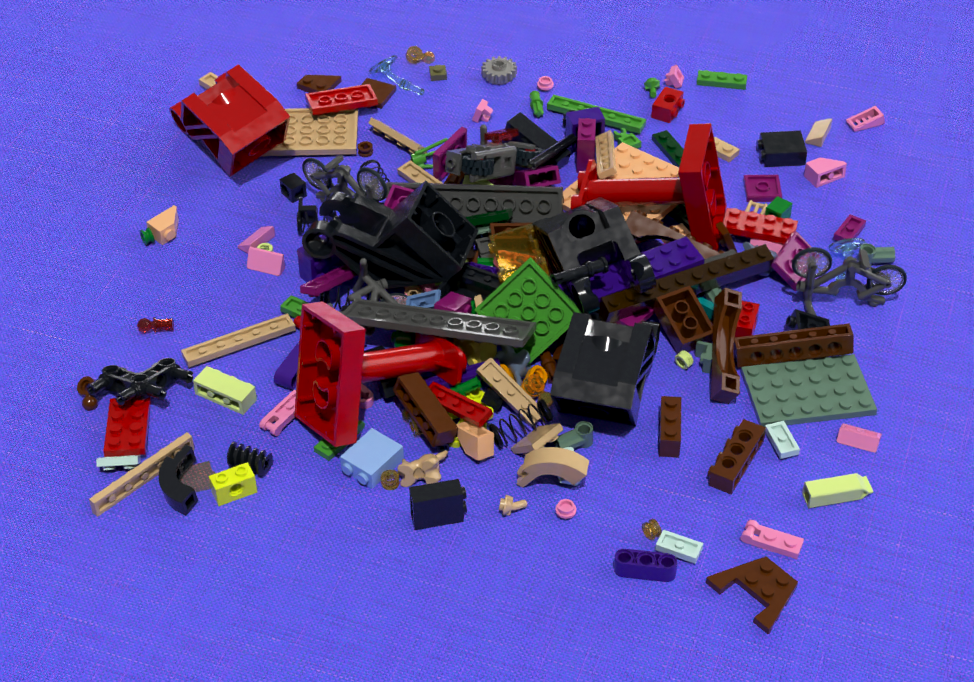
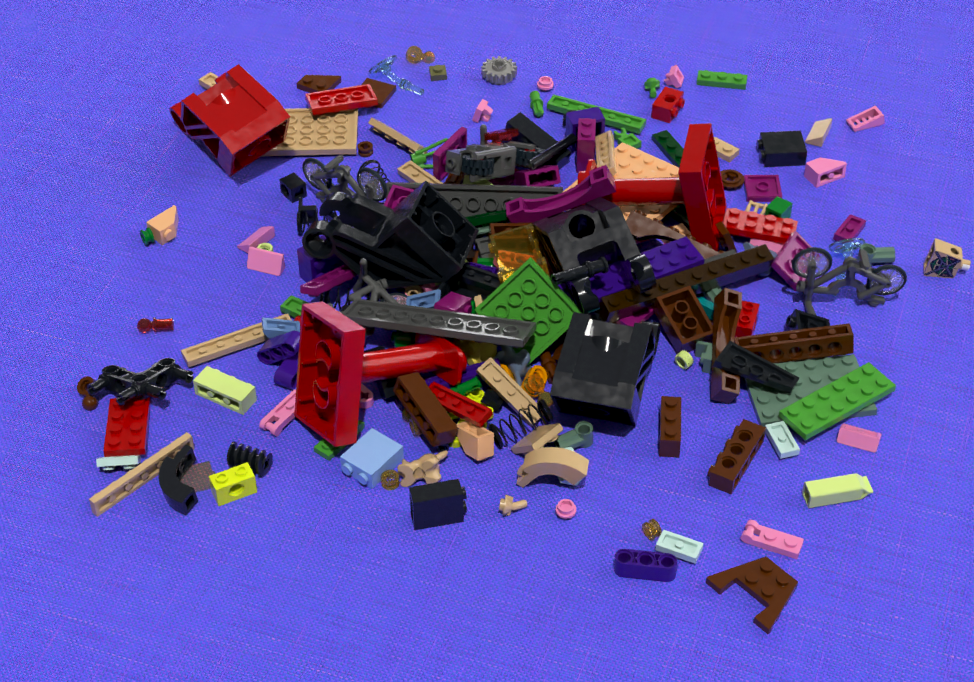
(276, 327): none -> medium blue slope
(279, 348): none -> dark purple beam
(597, 184): none -> magenta arch
(735, 179): none -> reddish brown gear
(751, 366): none -> black wing
(837, 401): none -> bright green plate
(944, 260): none -> torso

